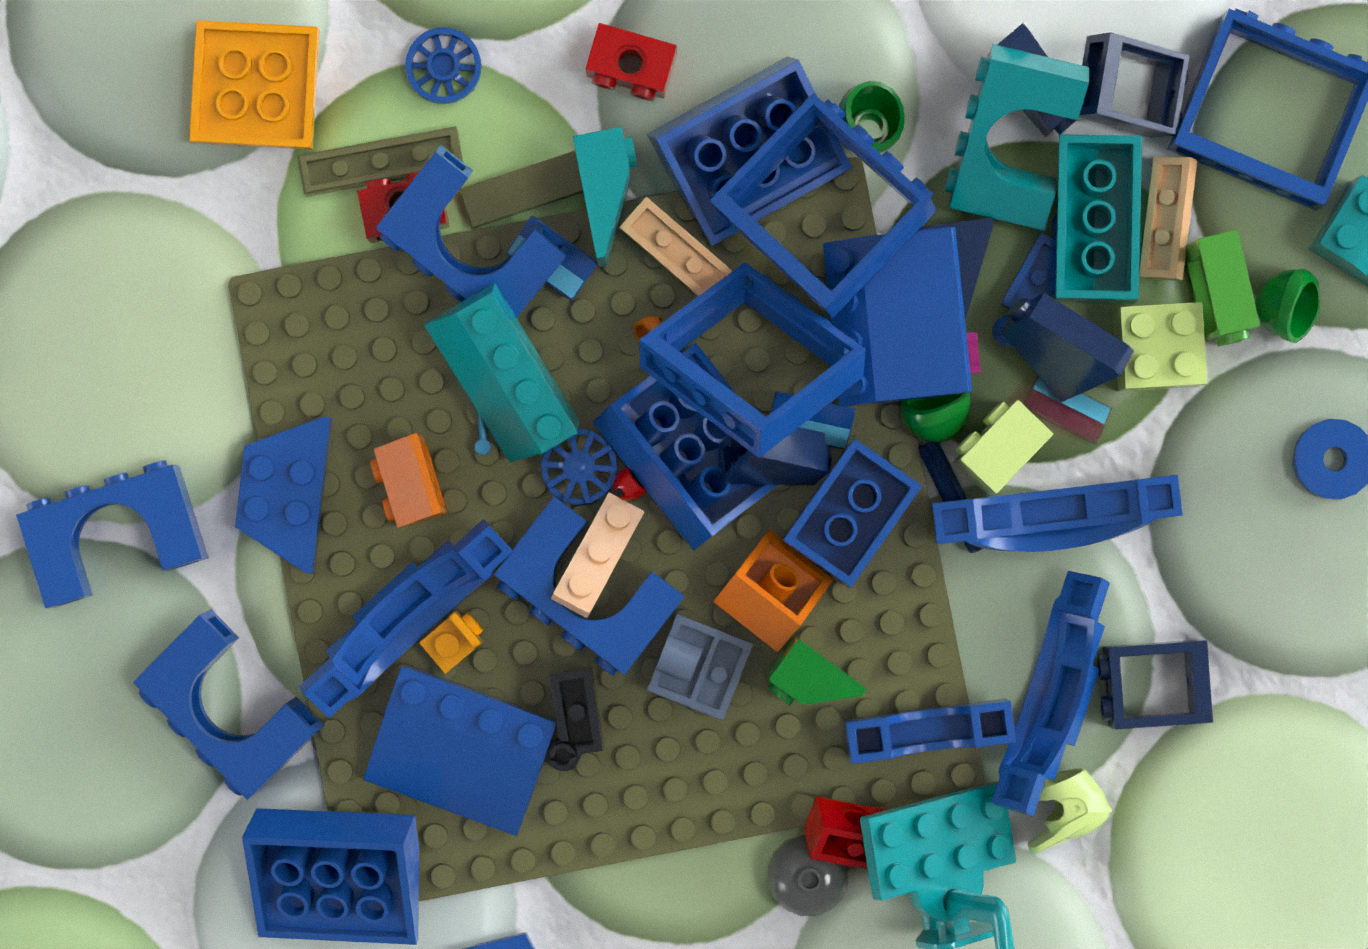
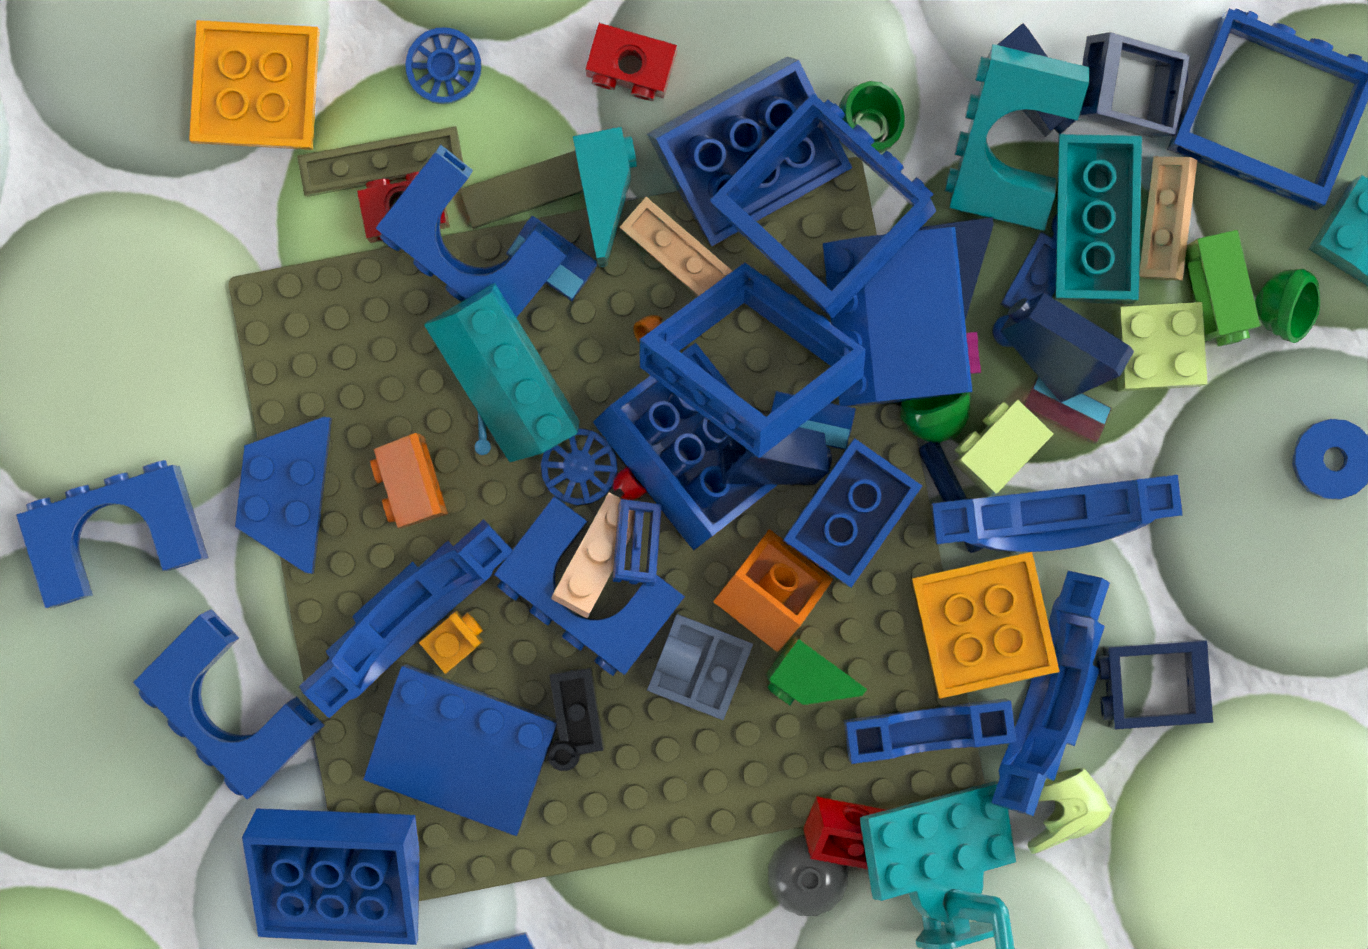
(633, 575): none -> blue tile
(985, 625): none -> light orange plate

